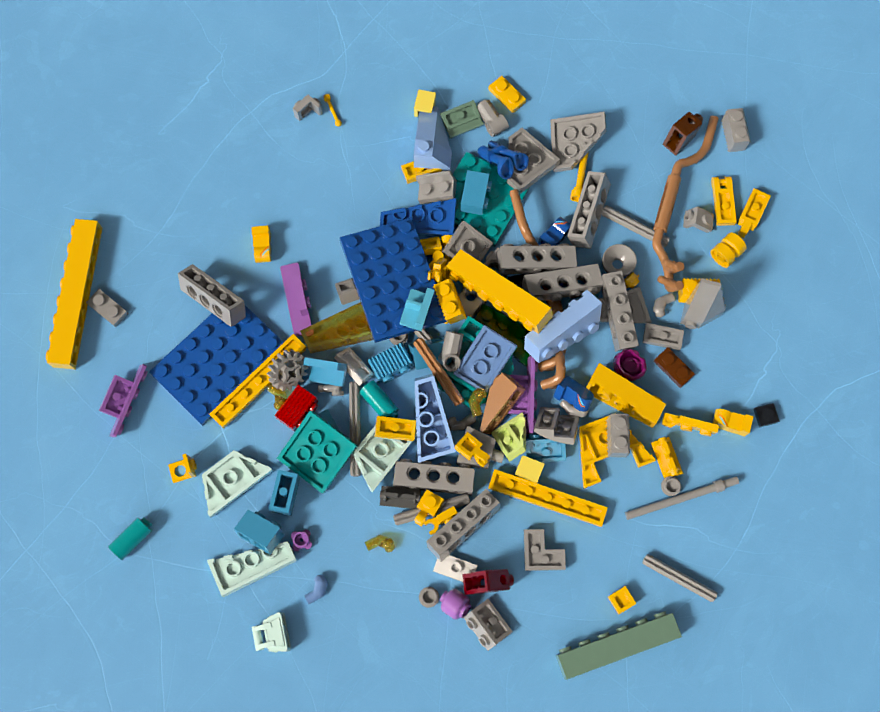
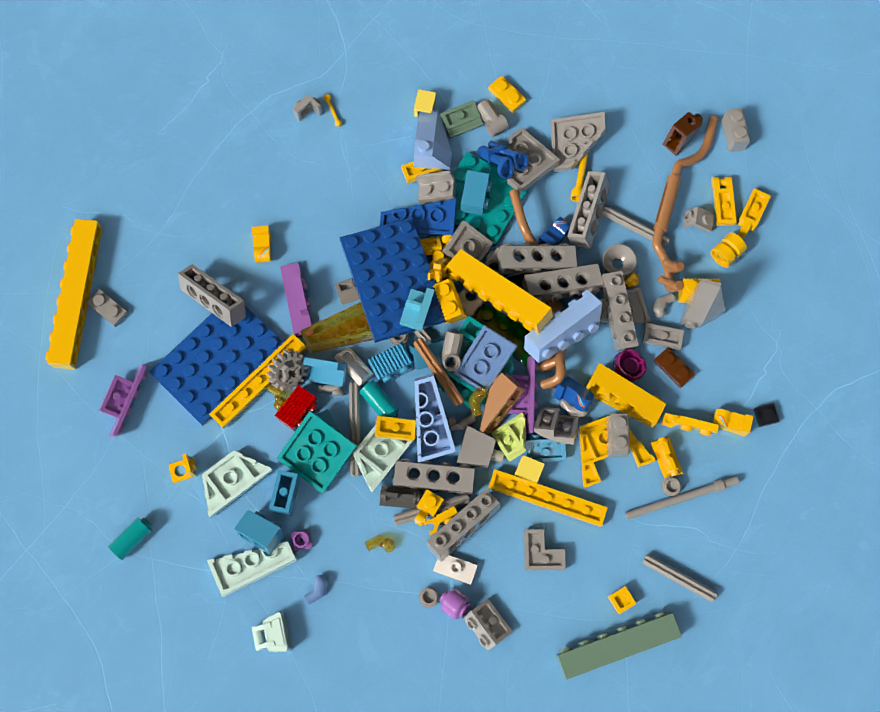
(470, 448): yellow plate -> none
(494, 581): dark red torso -> none

